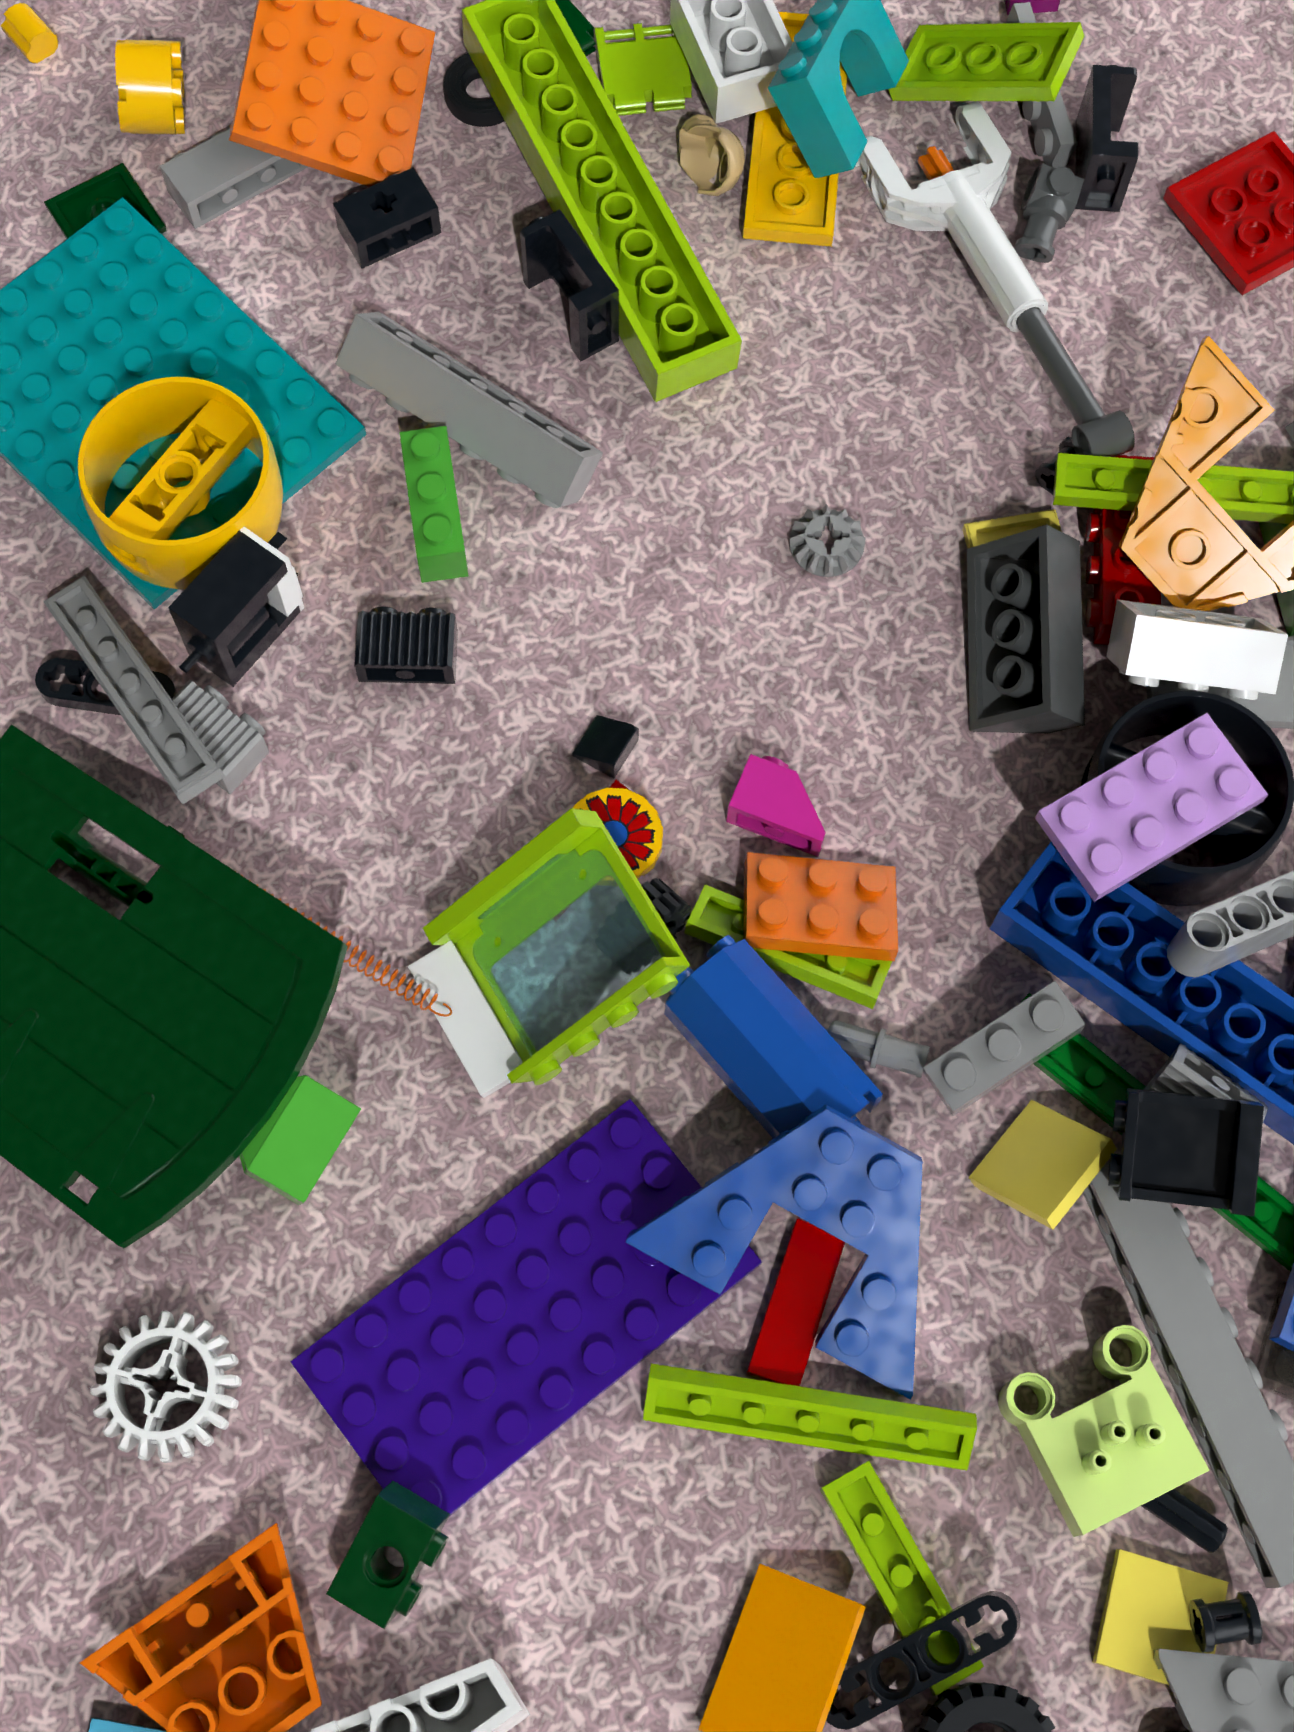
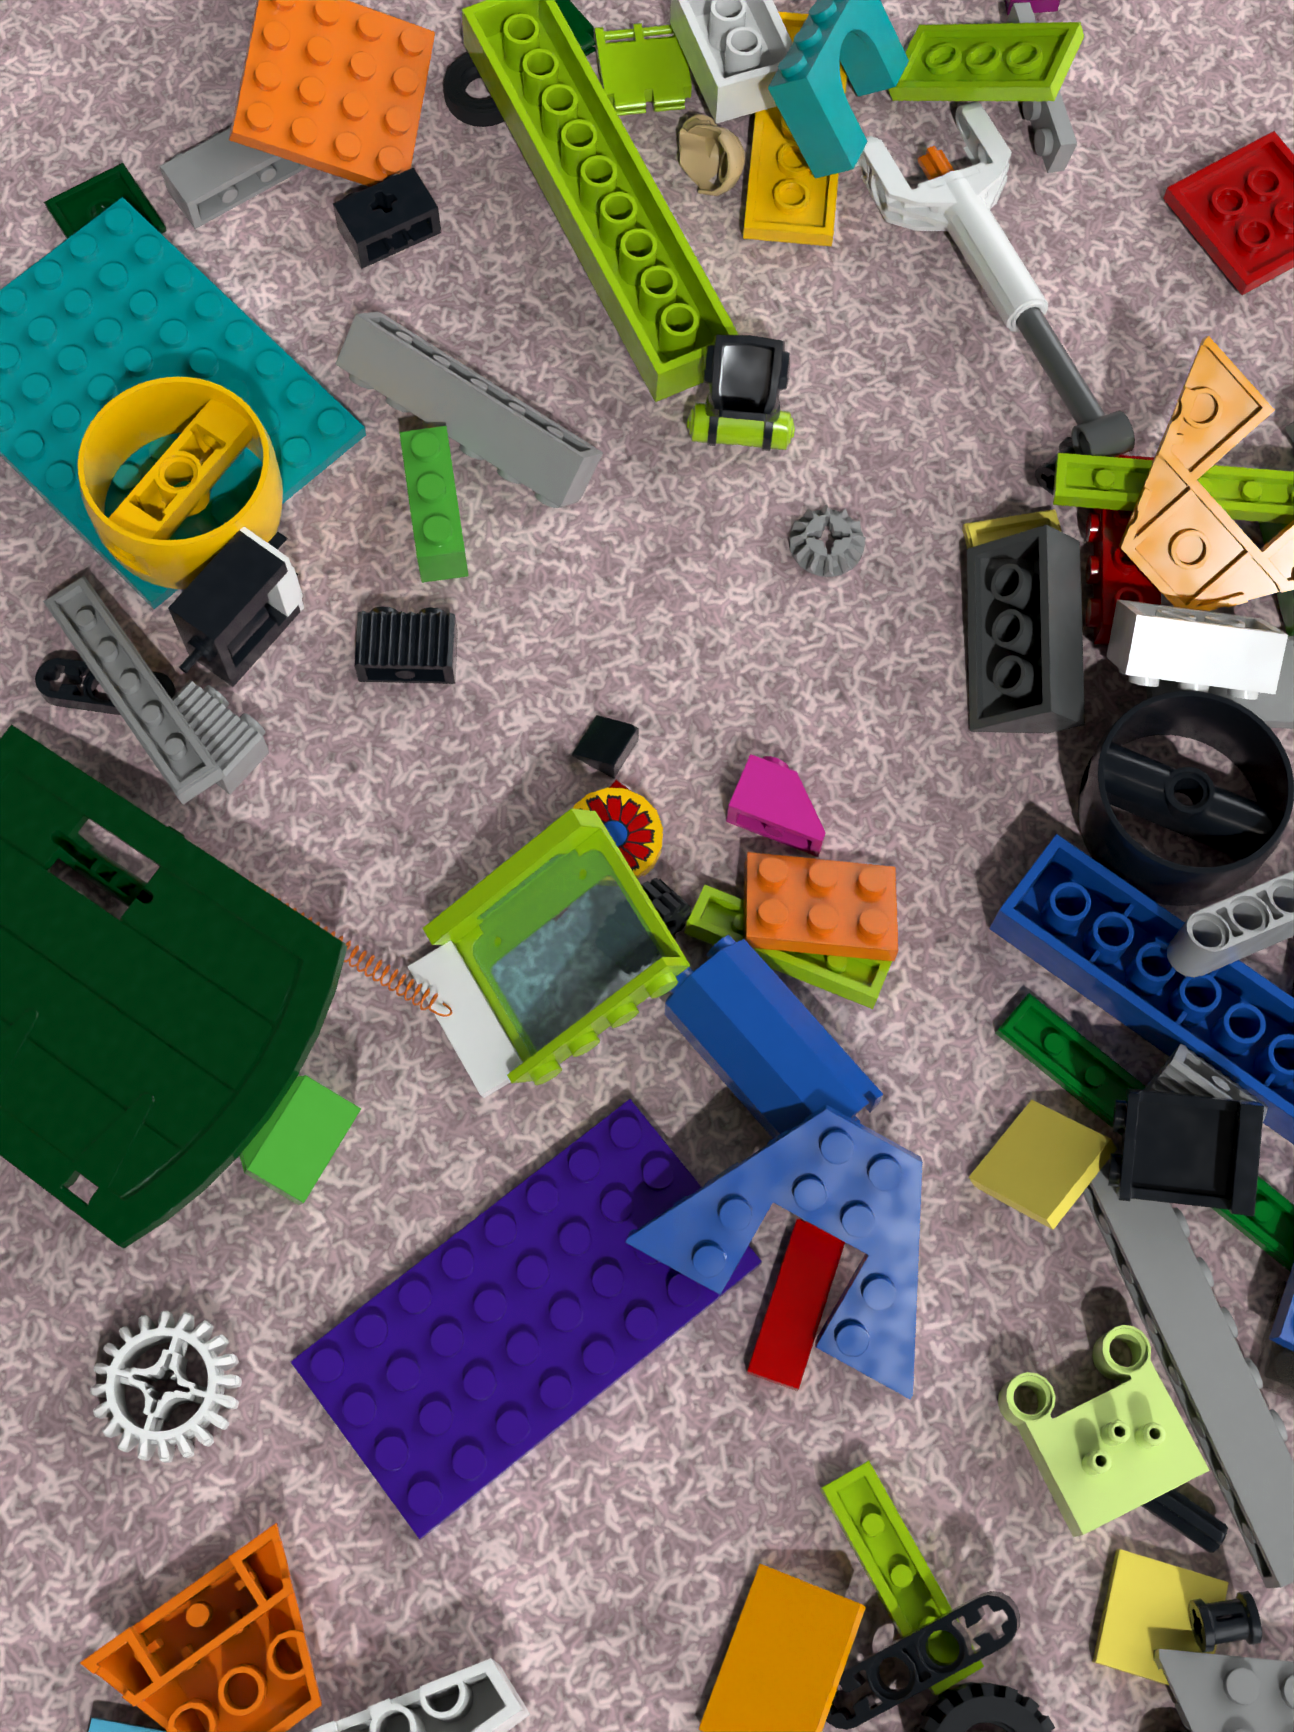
(29, 33): yellow piece -> none
(150, 86): yellow brick -> none
(366, 1578): dark green brick -> none
(558, 253): black panel -> none
(744, 394): none -> black piece
(810, 1417): lime plate -> none
(880, 1048): light grey axle -> none
(1004, 1048): light grey brick -> none
(1046, 208): dark grey connector -> none
(1099, 160): black panel -> none
(1150, 806): lavender plate -> none

